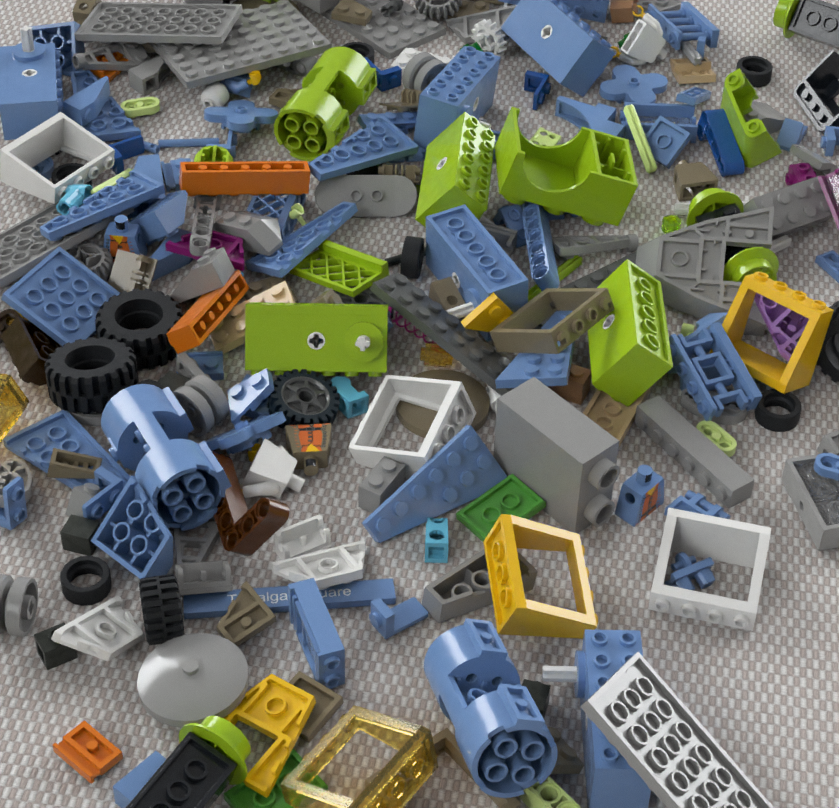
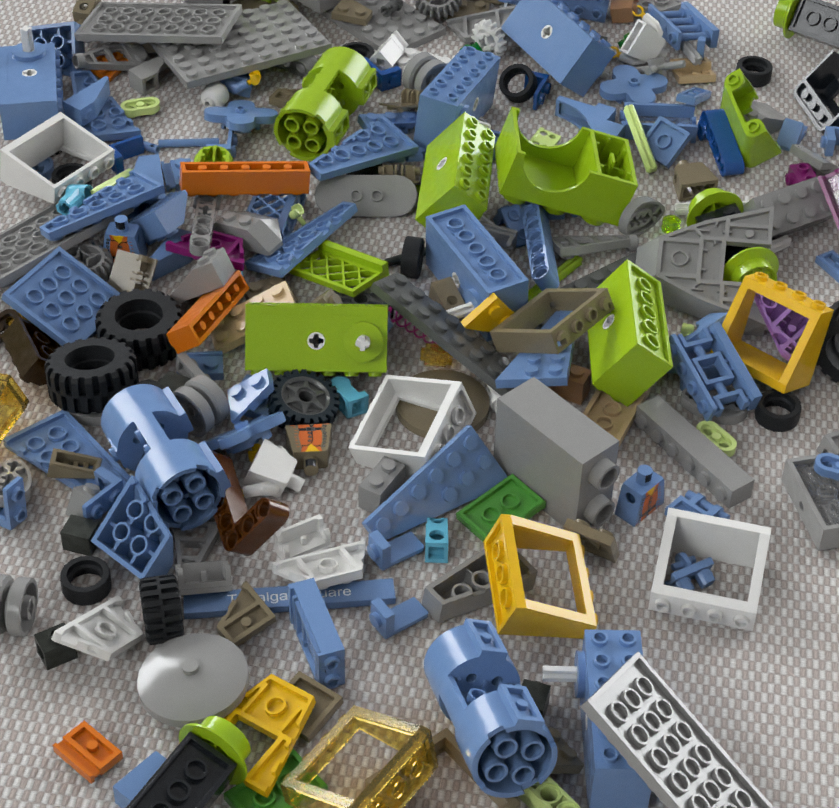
(389, 51): none -> white piece
(390, 553): none -> medium blue bracket
(527, 92): none -> black tyre
(595, 541): none -> dark tan plate
(640, 215): none -> light grey piece
(660, 66): none -> light grey bar

